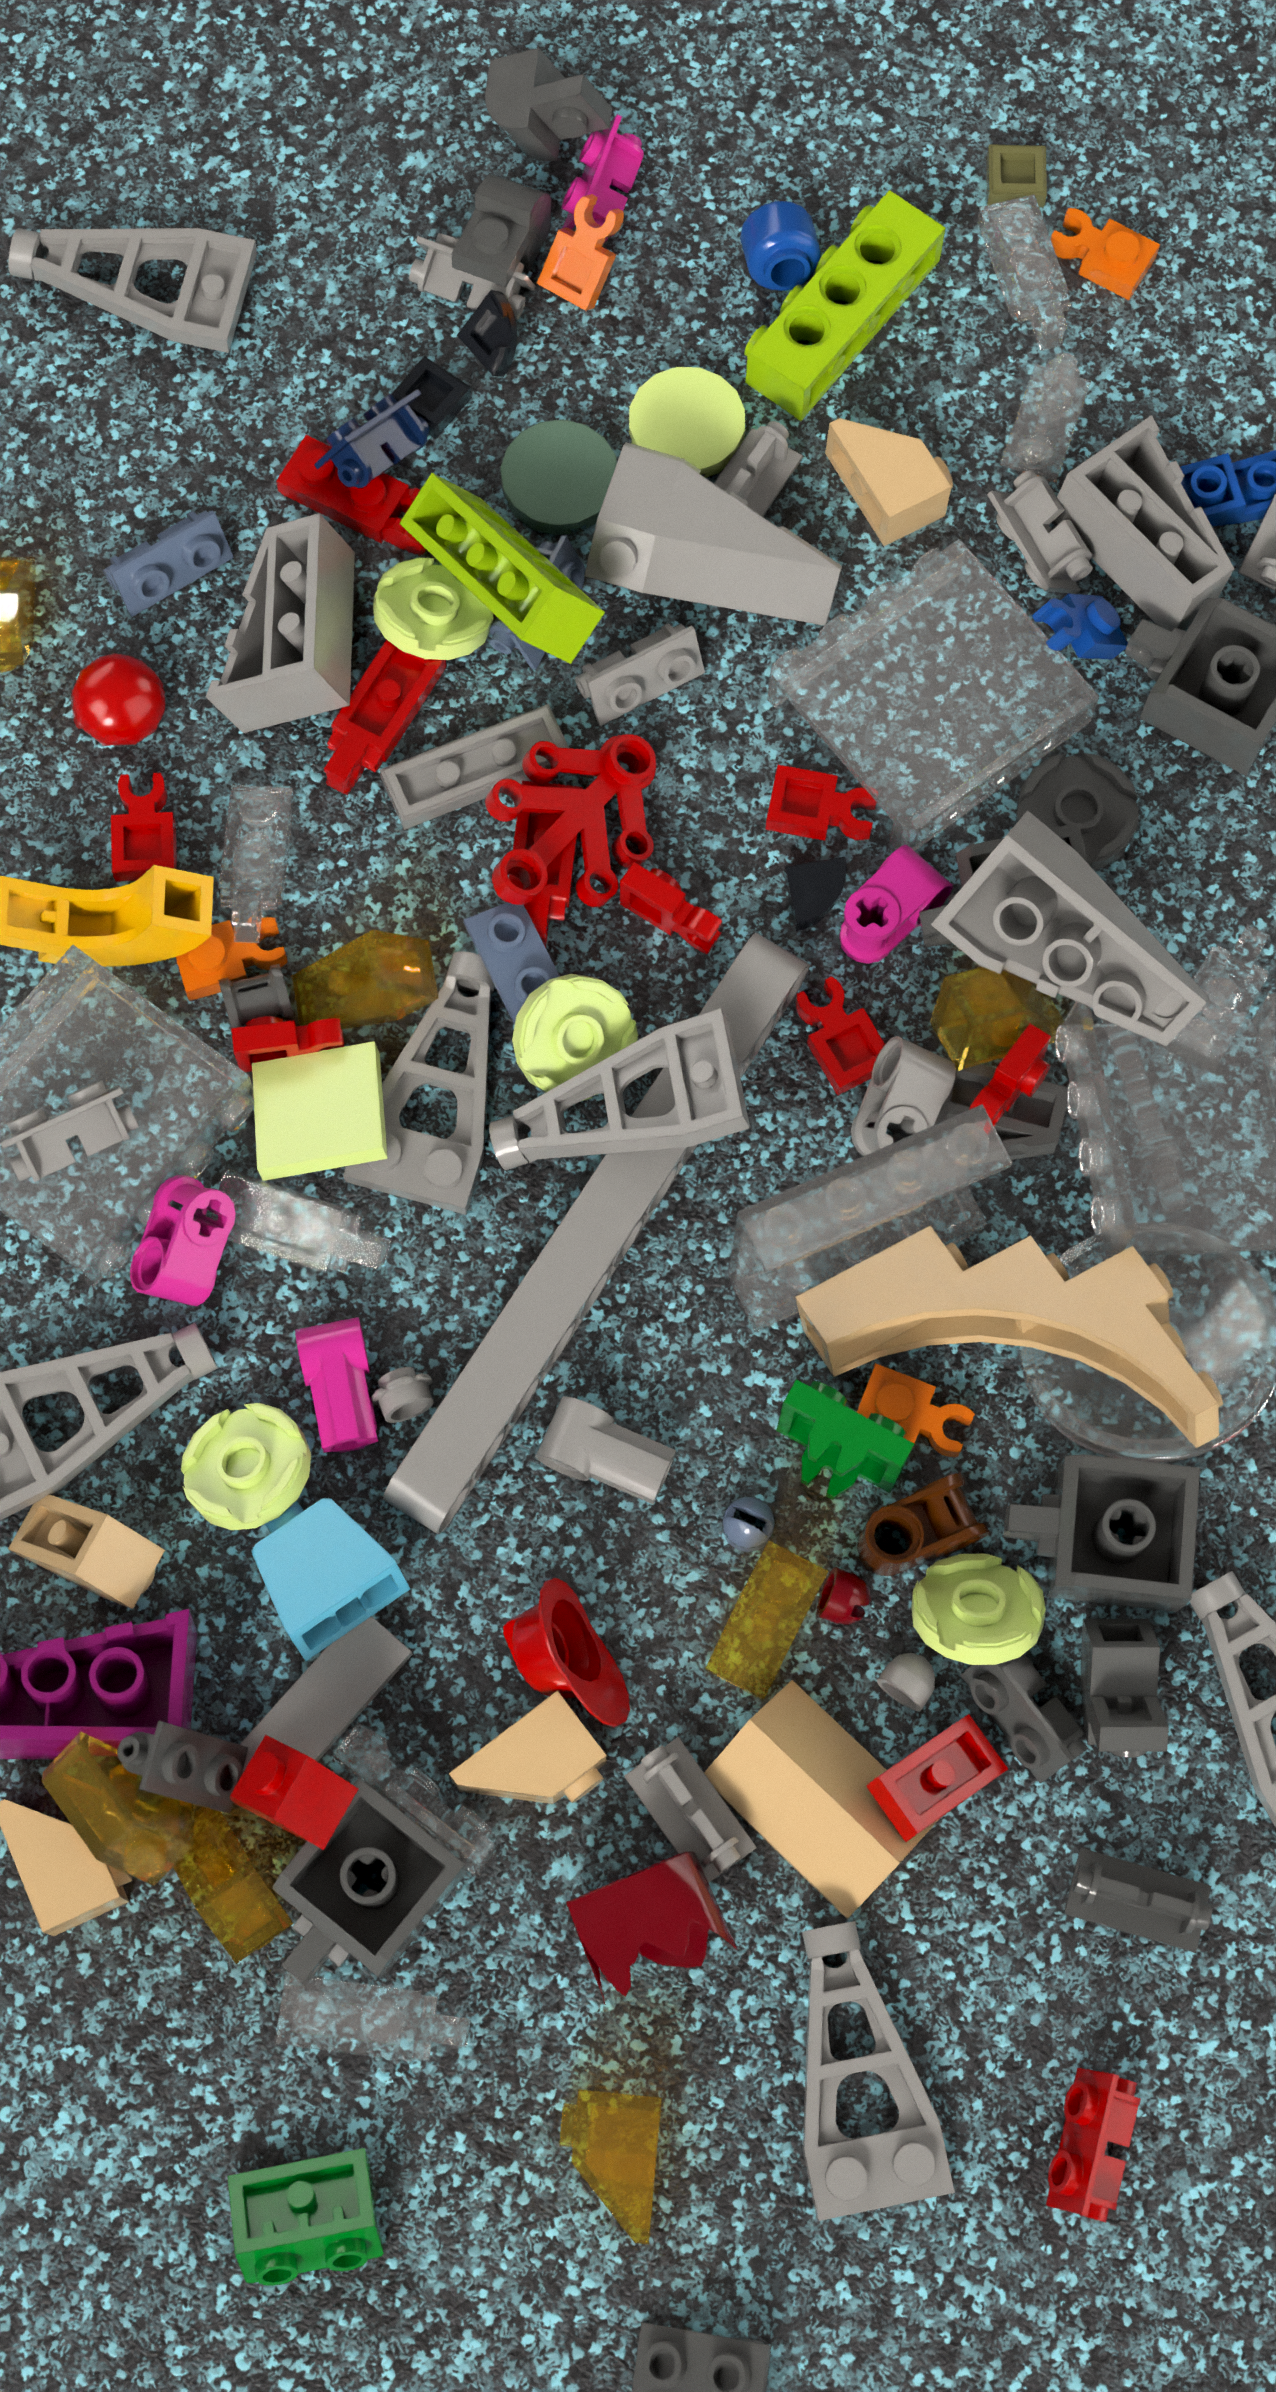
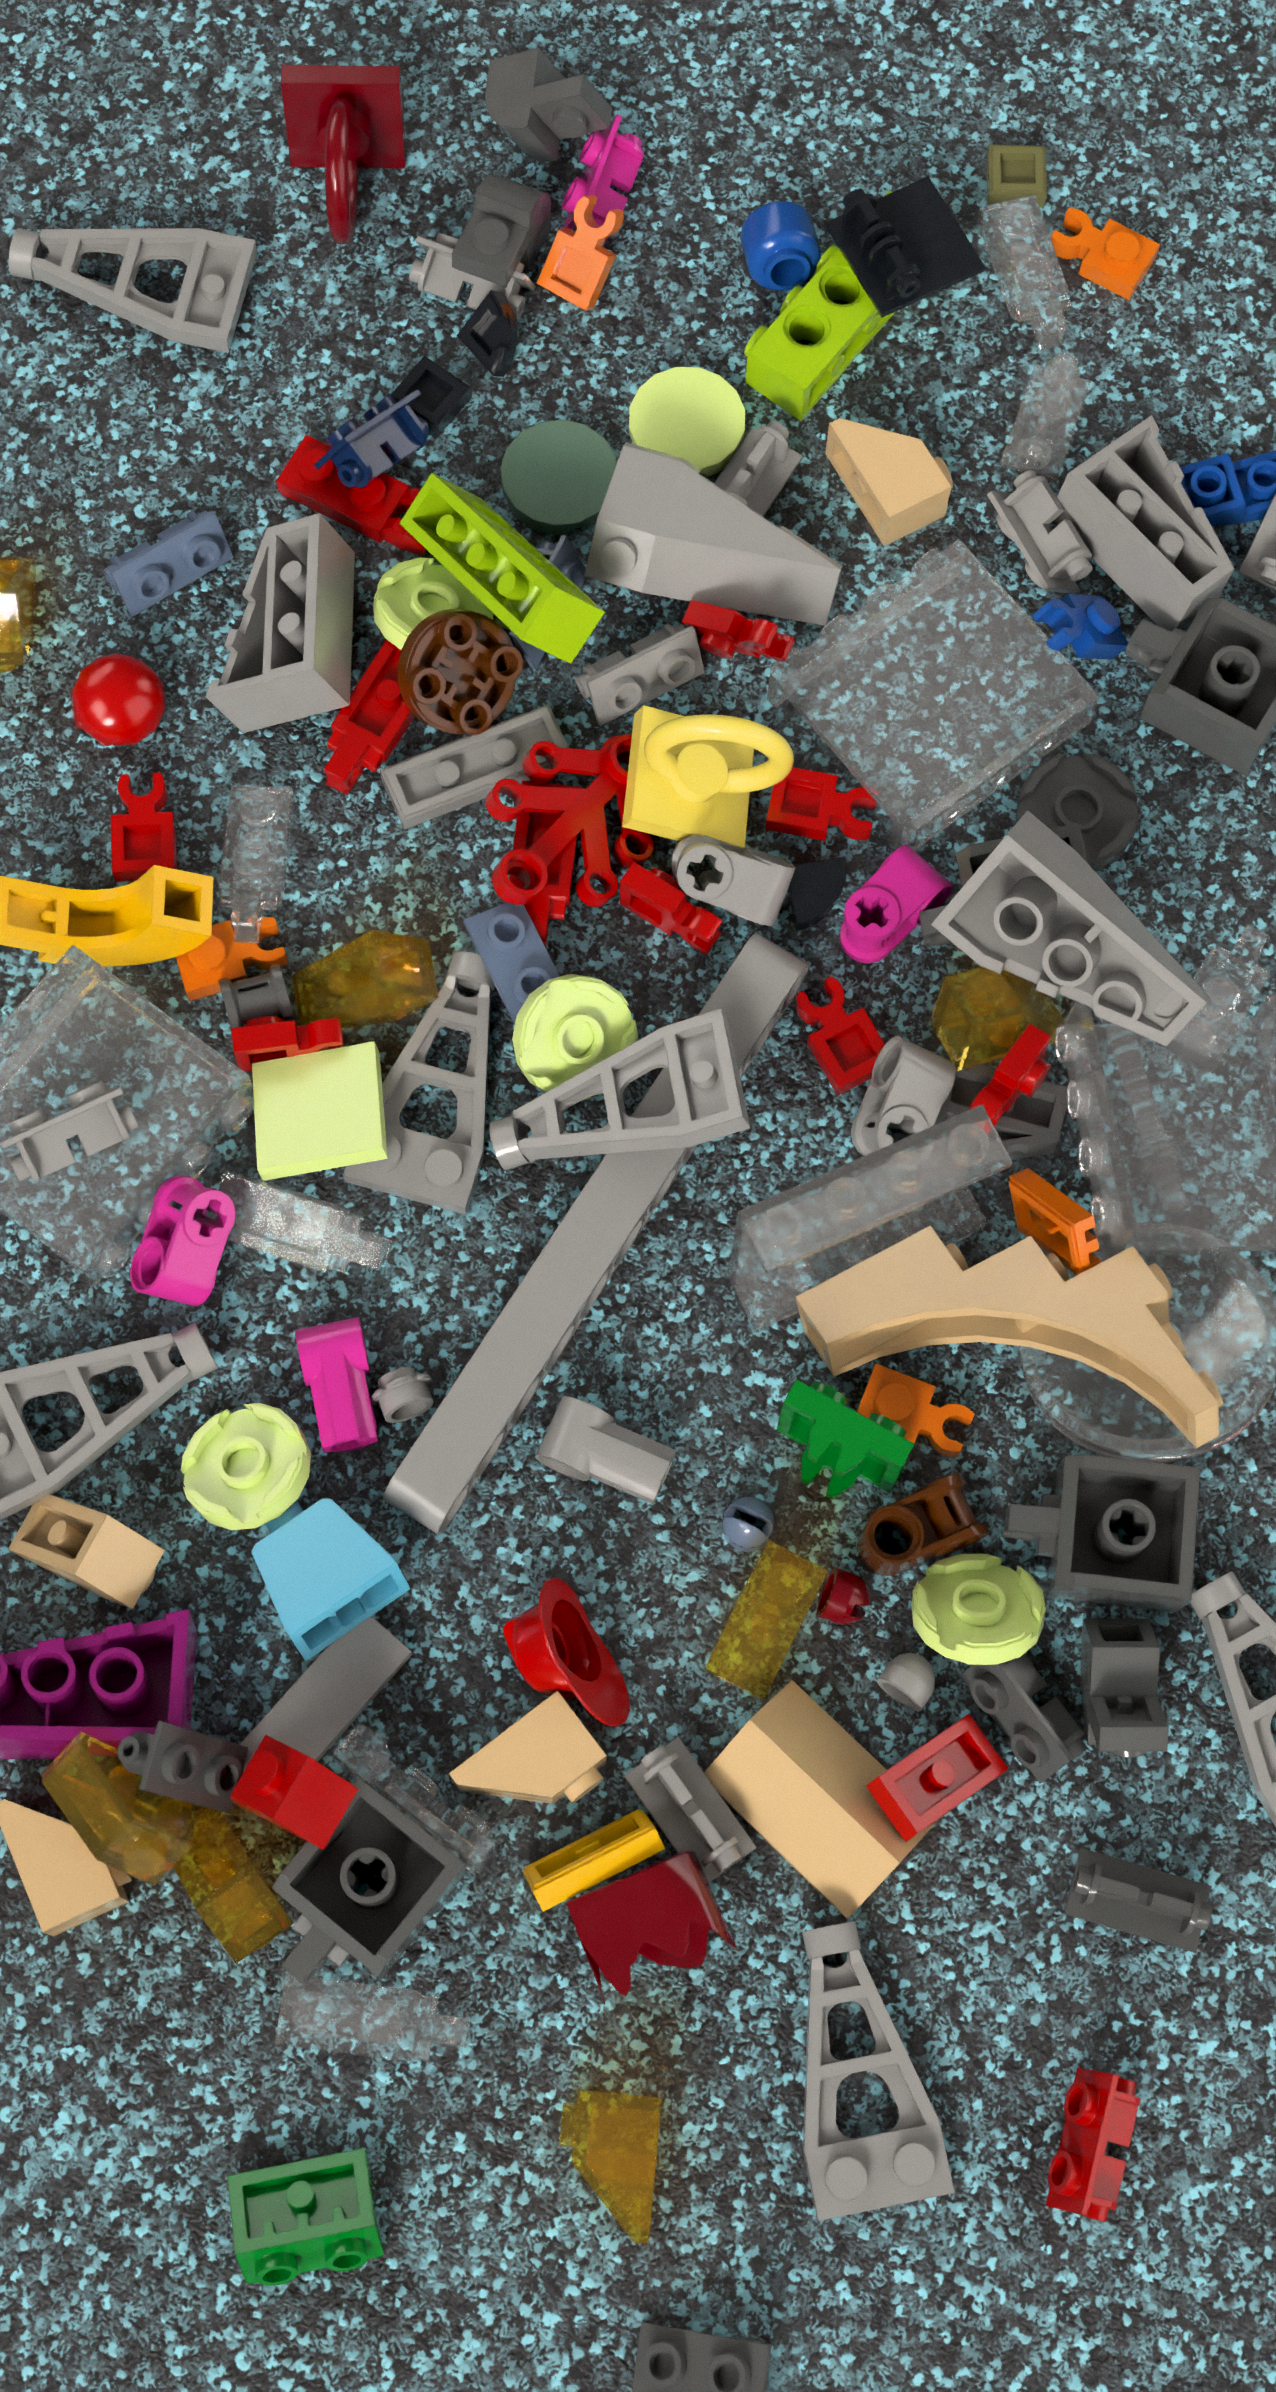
(343, 123): none -> dark red tile
(458, 671): none -> reddish brown tile
(592, 1859): none -> yellow tile
(698, 773): none -> light yellow tile
(729, 632): none -> red plate
(743, 878): none -> light grey piece
(903, 245): none -> black hinge
(1056, 1221): none -> orange tile

